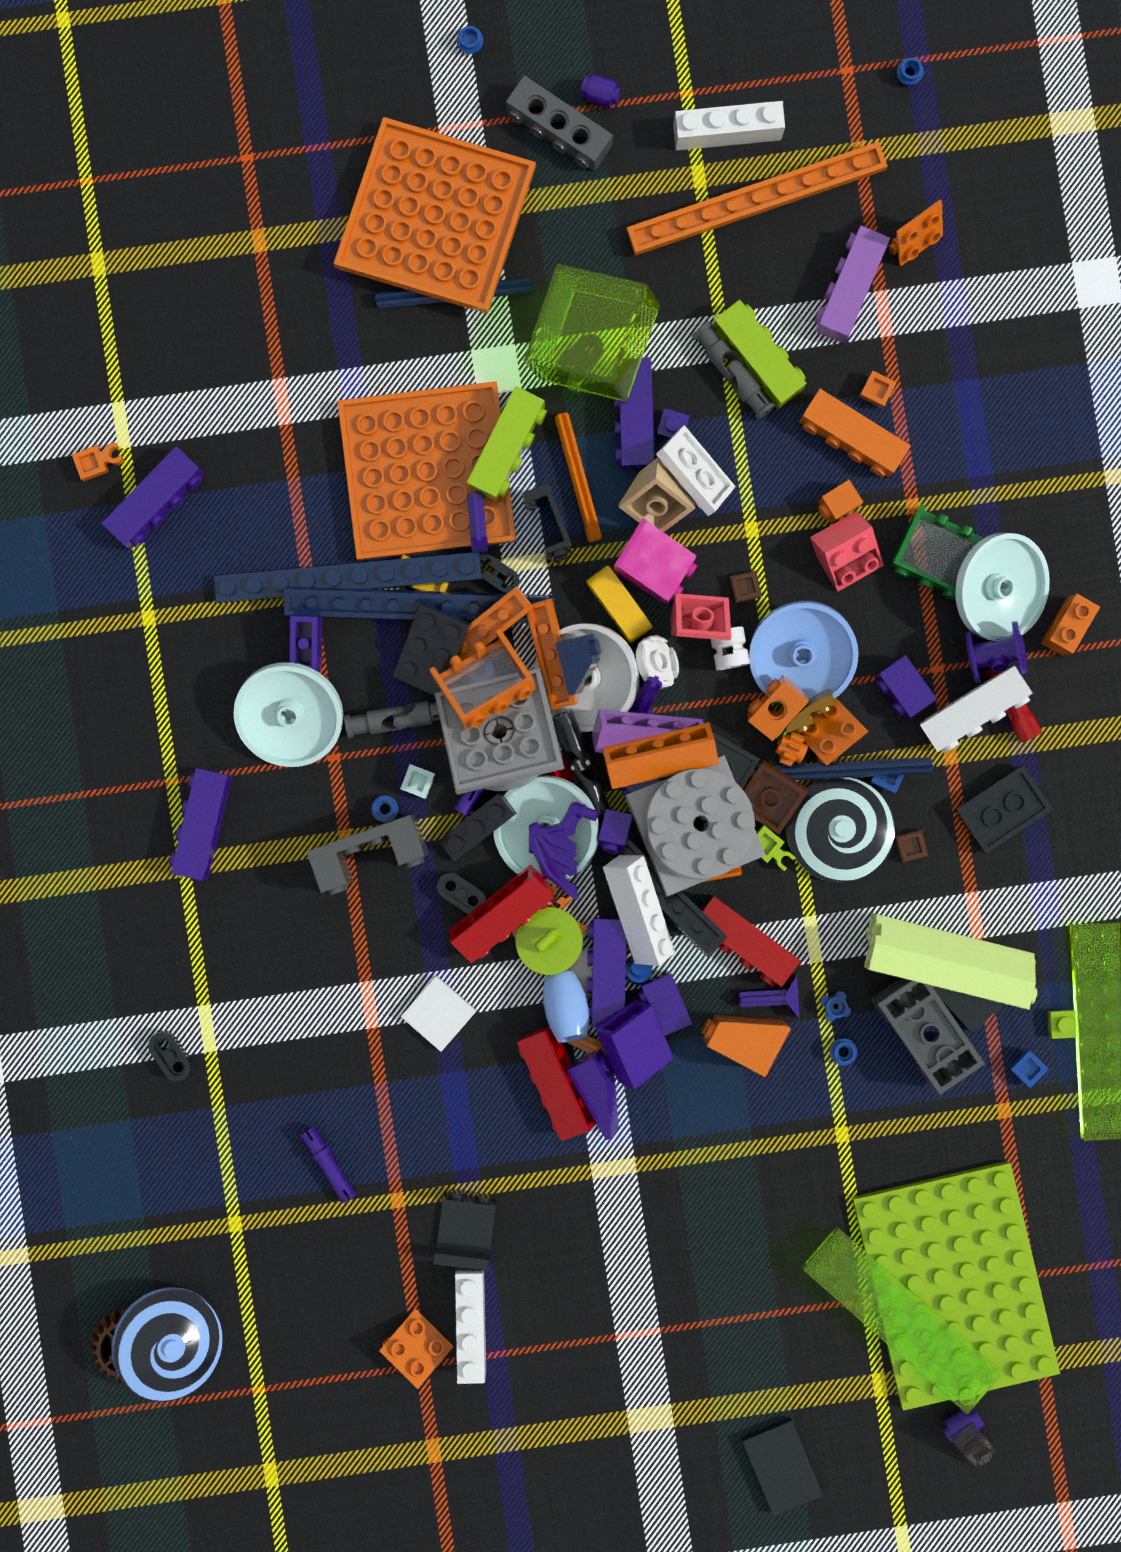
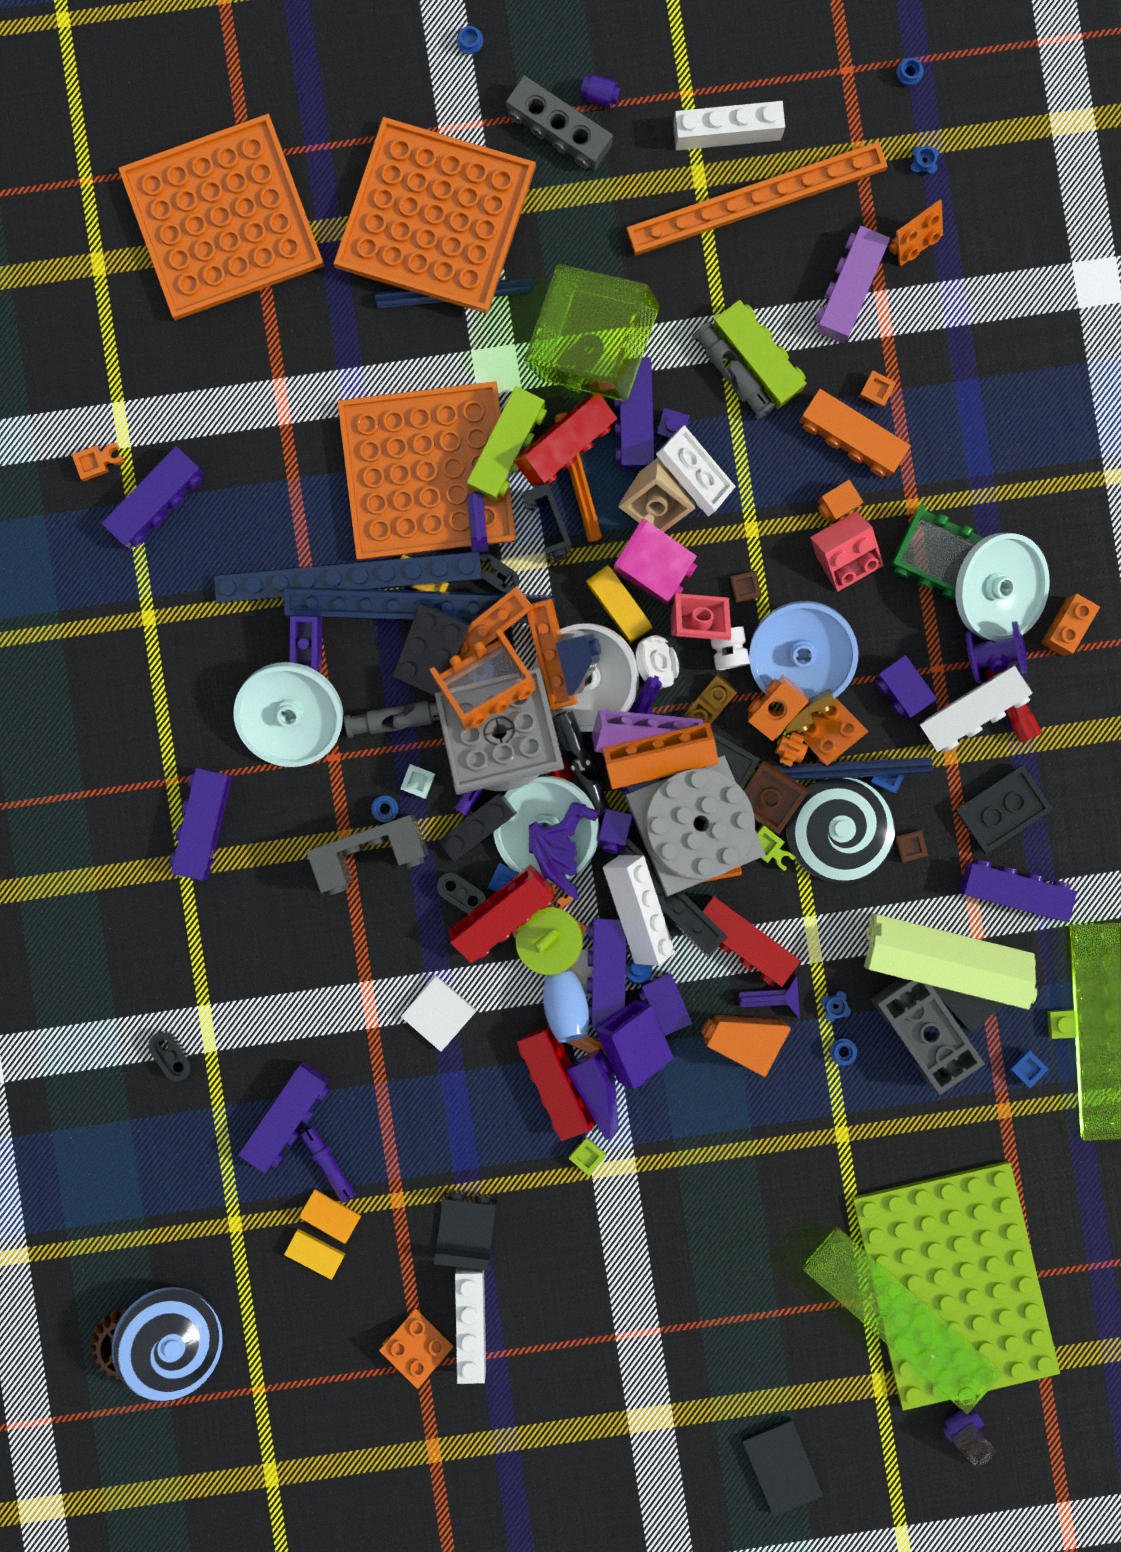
(221, 217): none -> orange plate
(284, 1117): none -> dark purple brick
(314, 1254): none -> yellow tile
(330, 1216): none -> light orange slope
(501, 877): none -> blue plate
(565, 440): none -> red brick
(587, 1156): none -> lime plate
(712, 700): none -> pearl gold slope
(927, 152): none -> blue plate
(1016, 891): none -> dark purple brick

